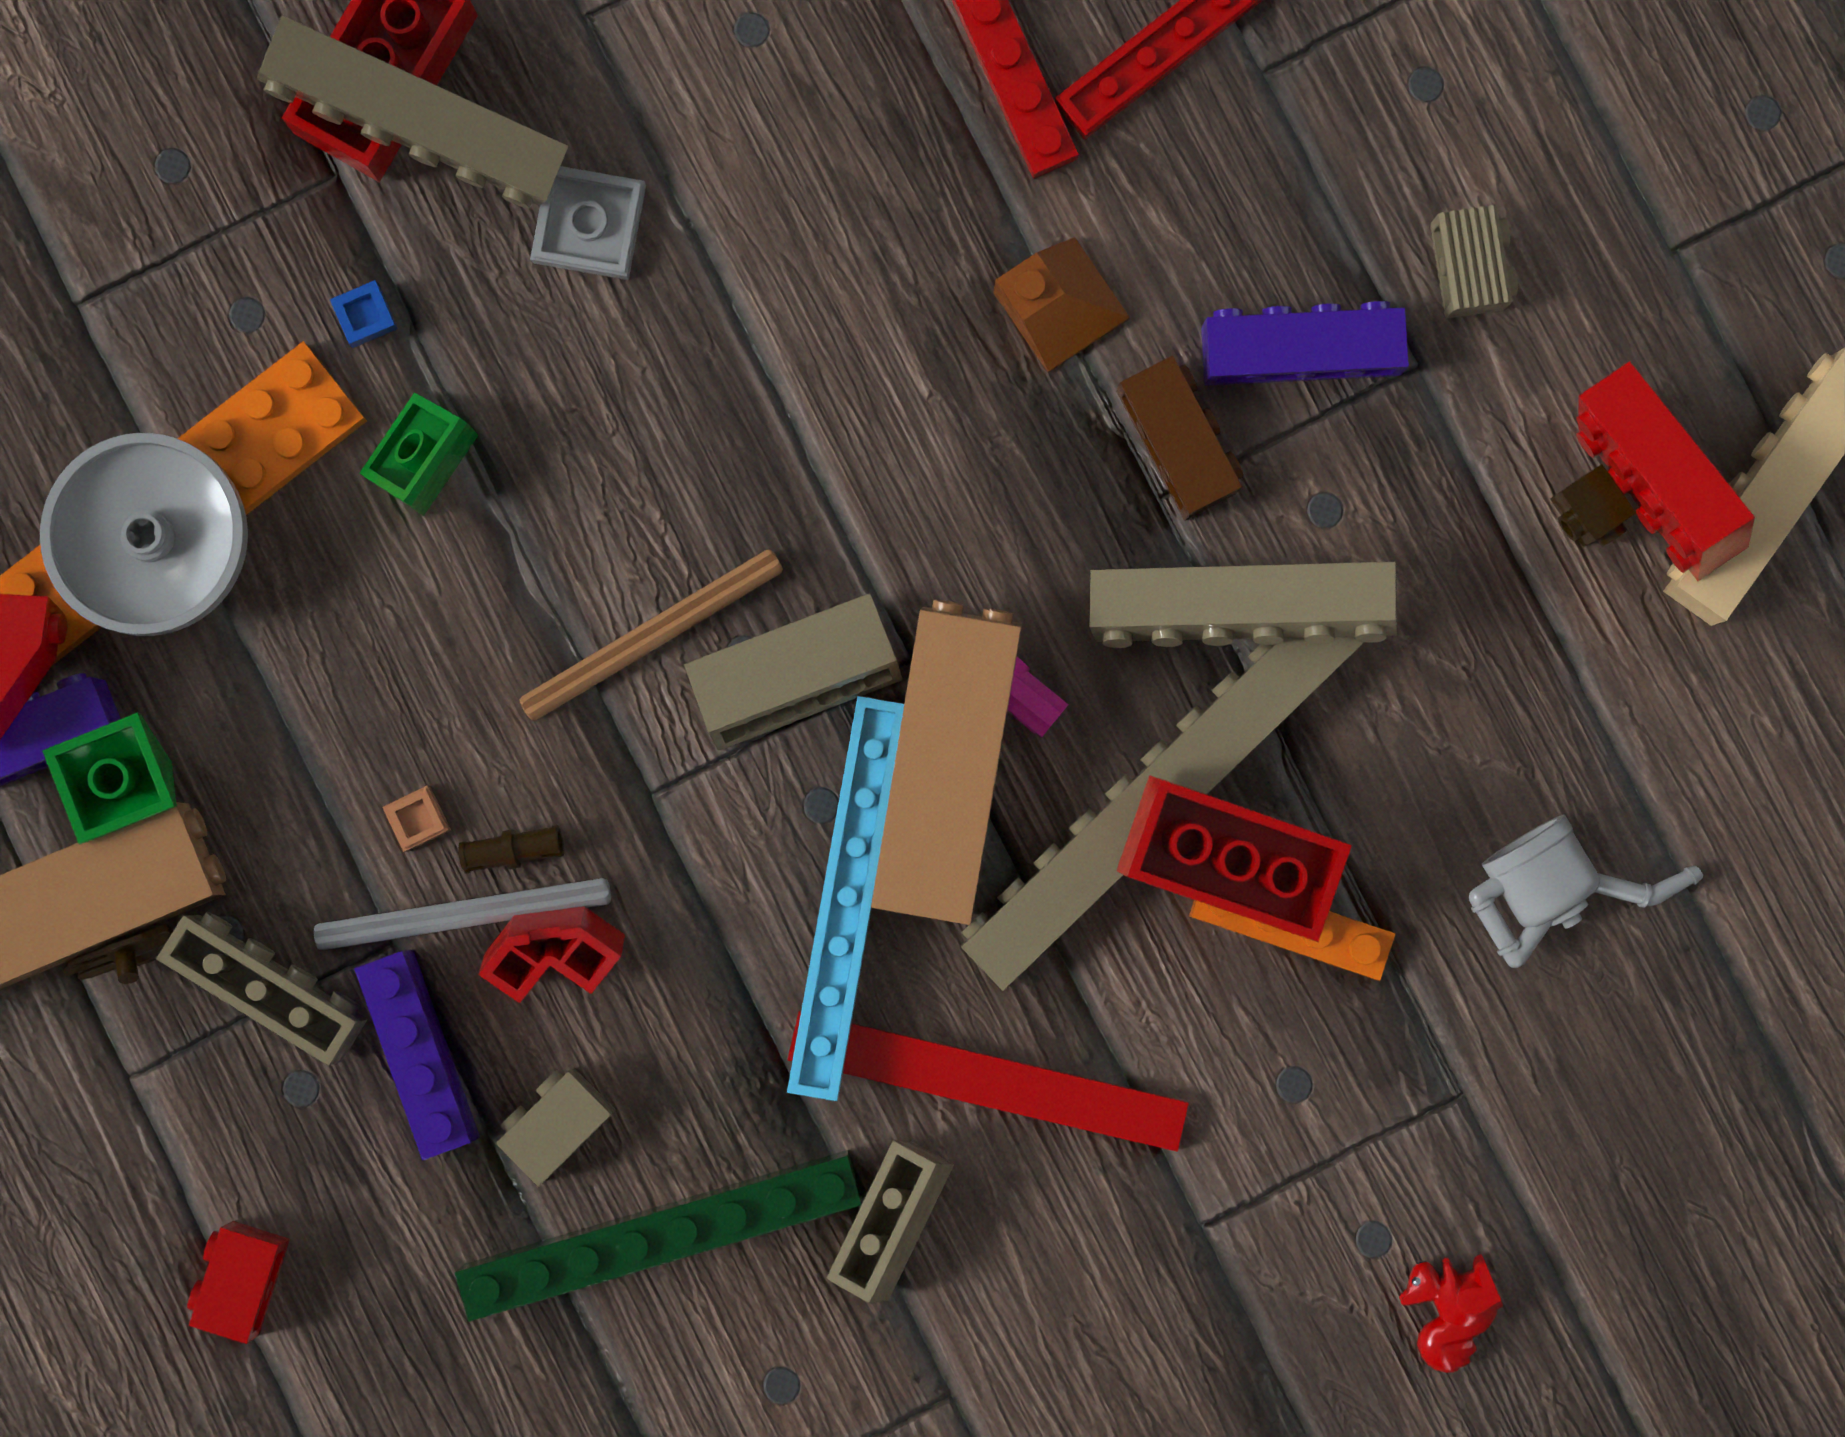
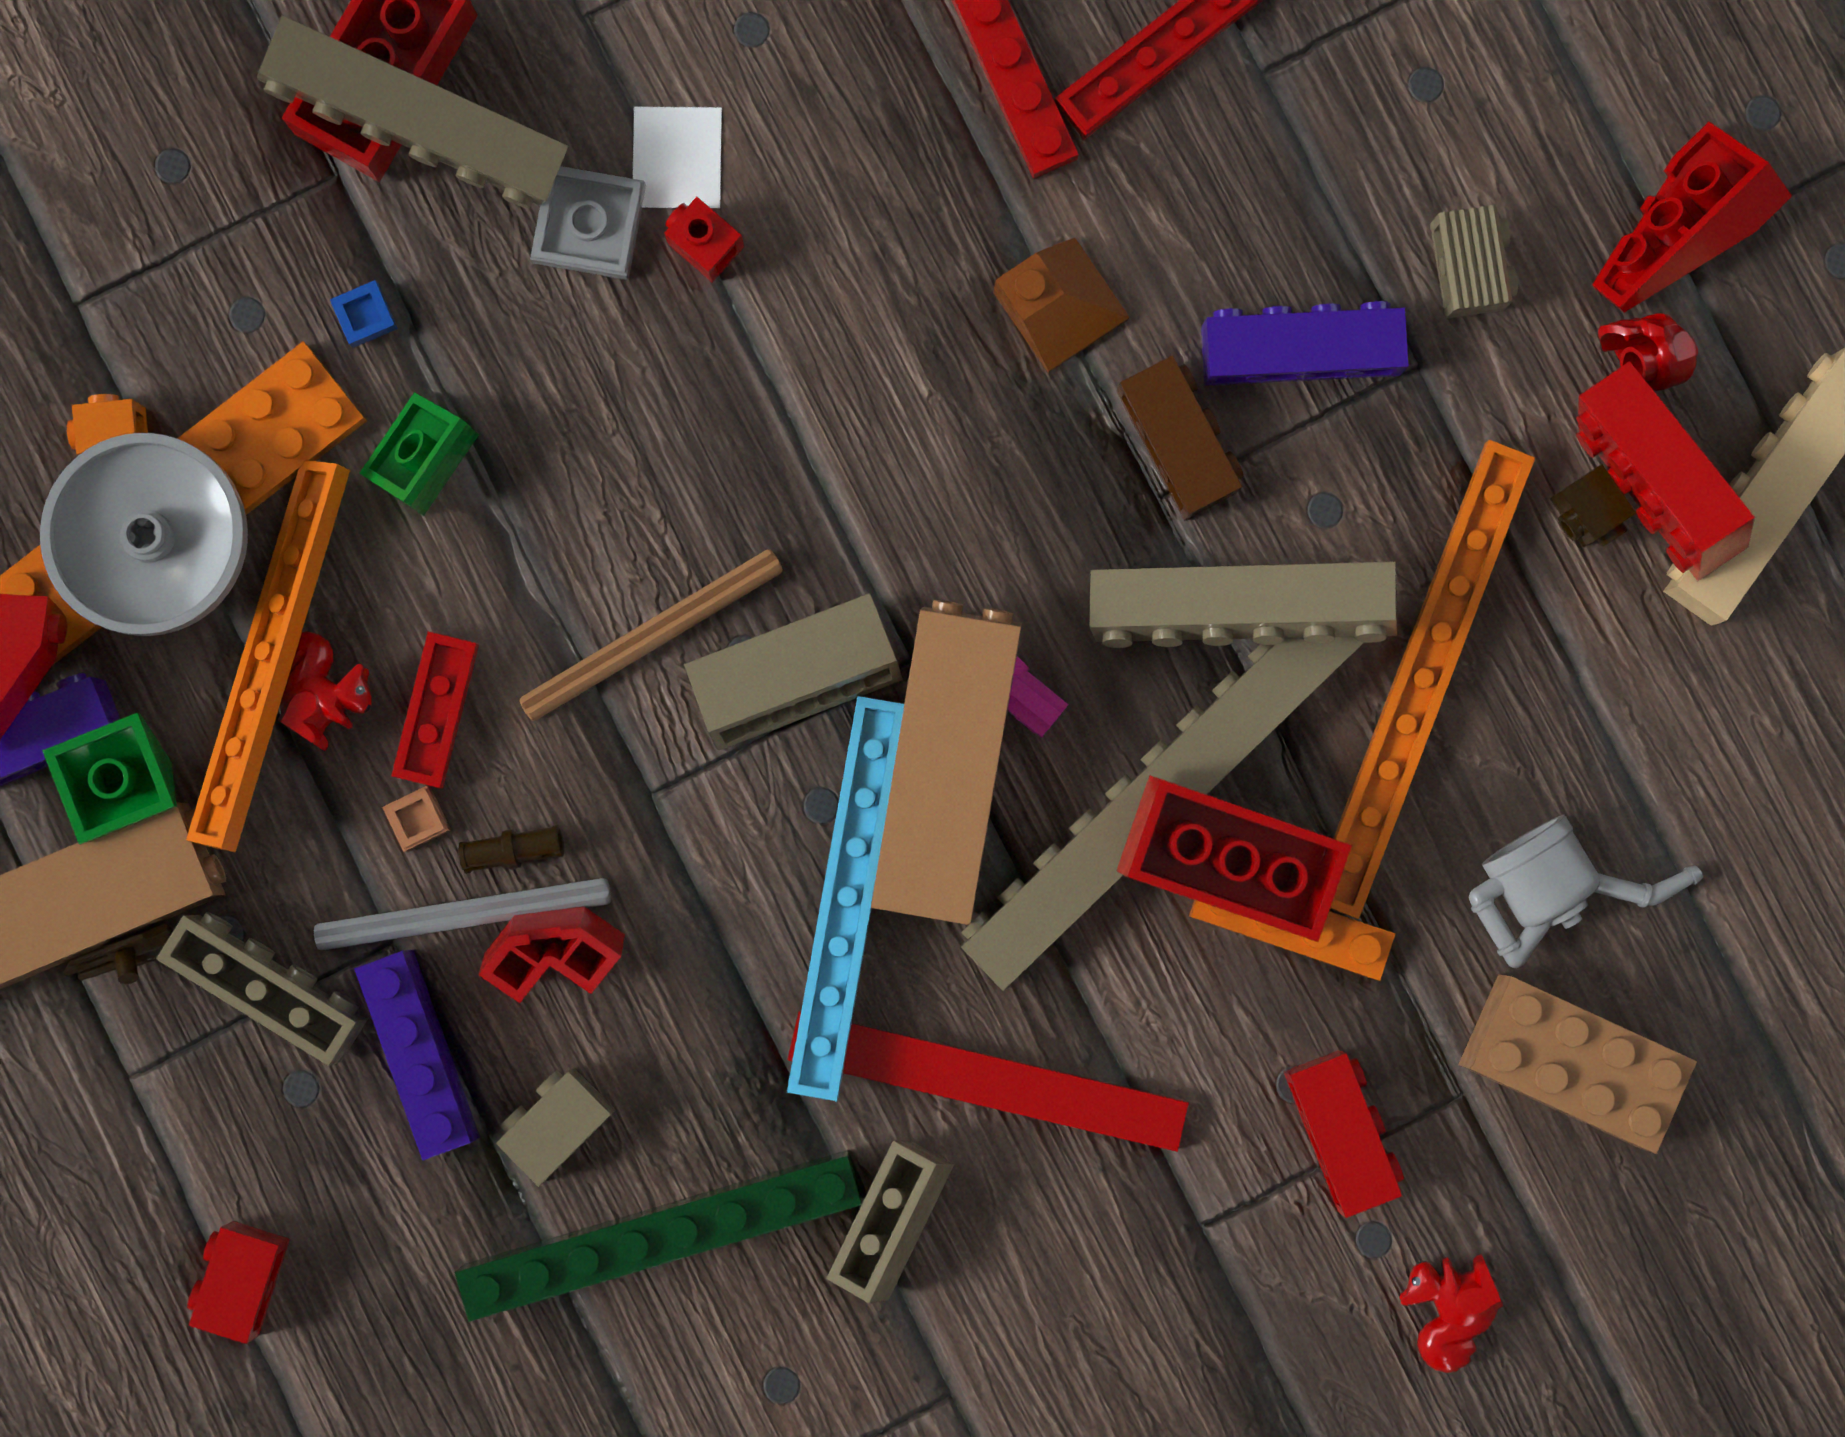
(104, 418): none -> orange brick
(268, 656): none -> orange plate
(315, 701): none -> red animal
(435, 710): none -> red plate
(678, 155): none -> white sticker
(703, 238): none -> red brick
(1345, 1132): none -> red brick
(1427, 668): none -> orange plate
(1577, 1063): none -> medium nougat brick
(1654, 346): none -> red head
(1706, 205): none -> red wedge

